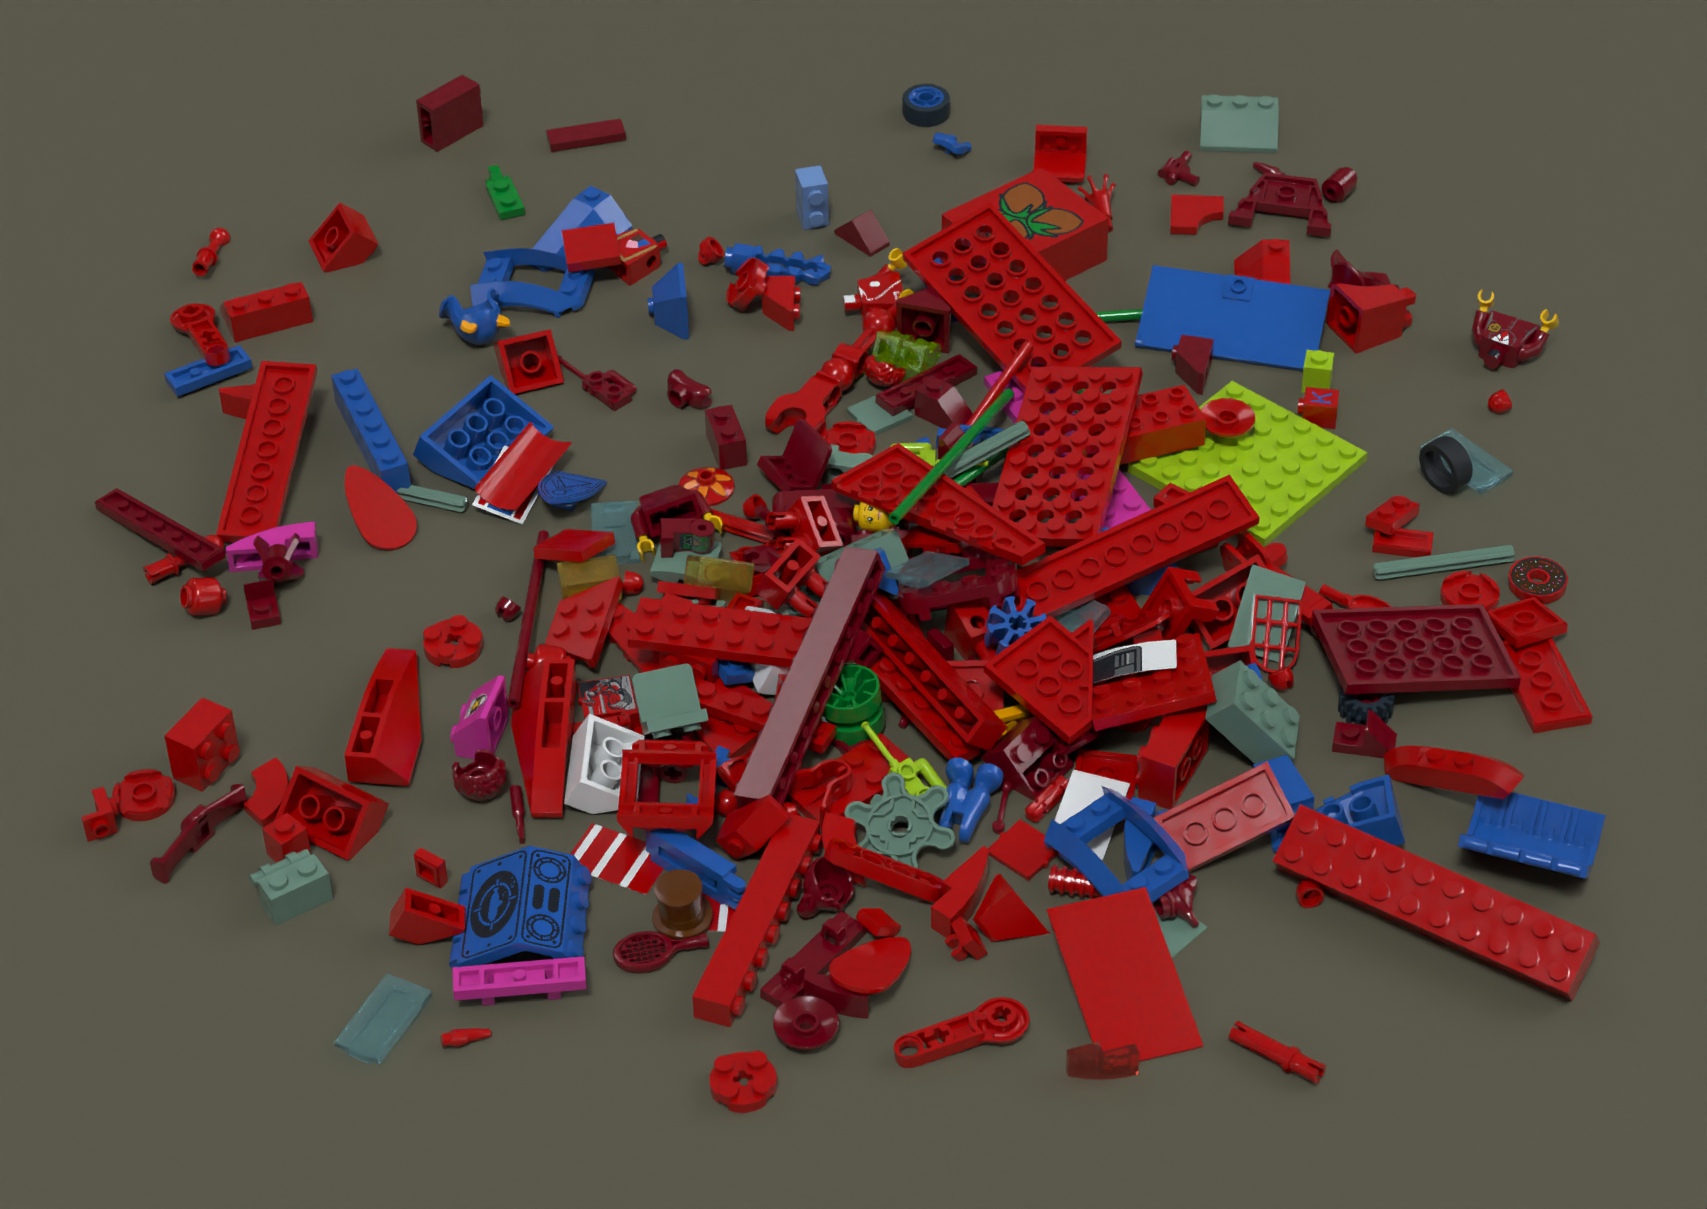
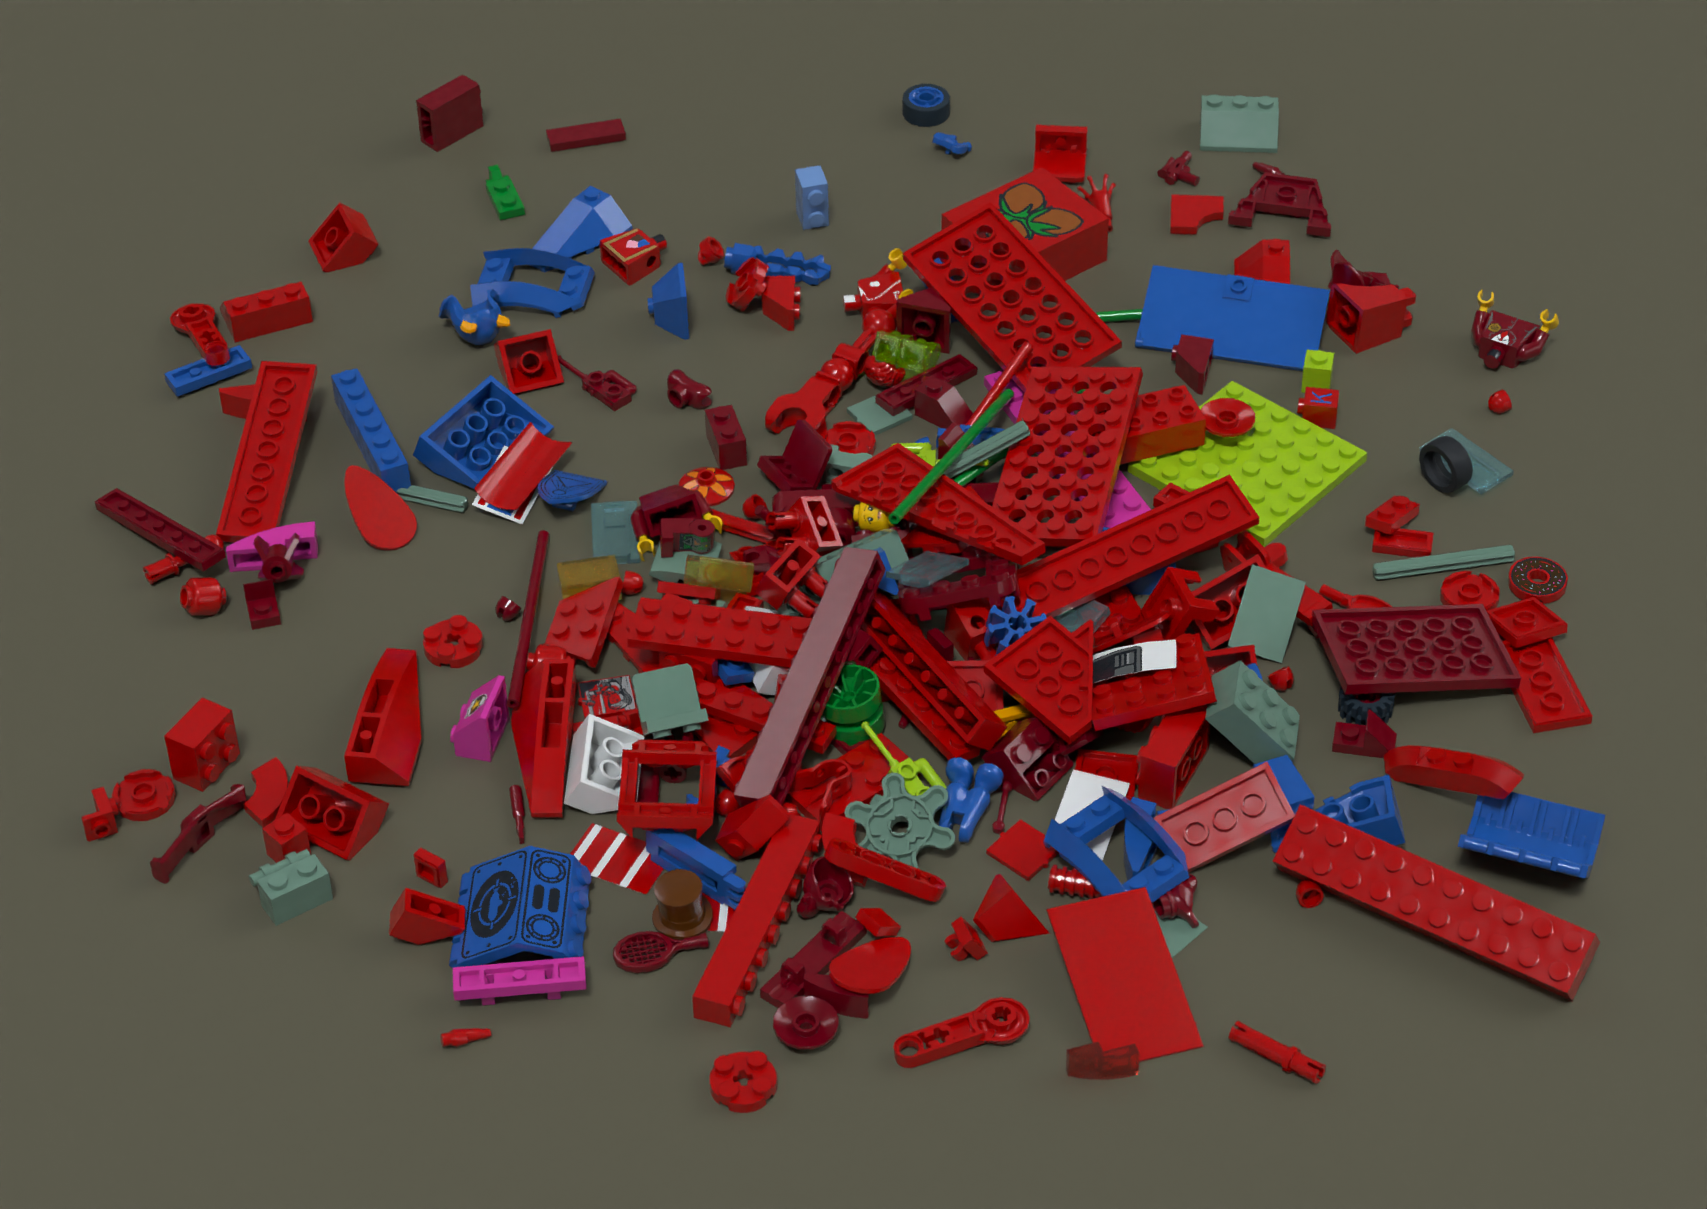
(208, 256): red pin -> none
(382, 1019): clear light blue piece -> none
(480, 778): dark red hair -> none
(574, 545): red tile -> none
(591, 247): red tile -> none
(864, 234): dark red slope -> none
(960, 893): red slope -> none
(1046, 799): red axle -> none
(1285, 625): red window -> none
(1339, 184): dark red brick -> none

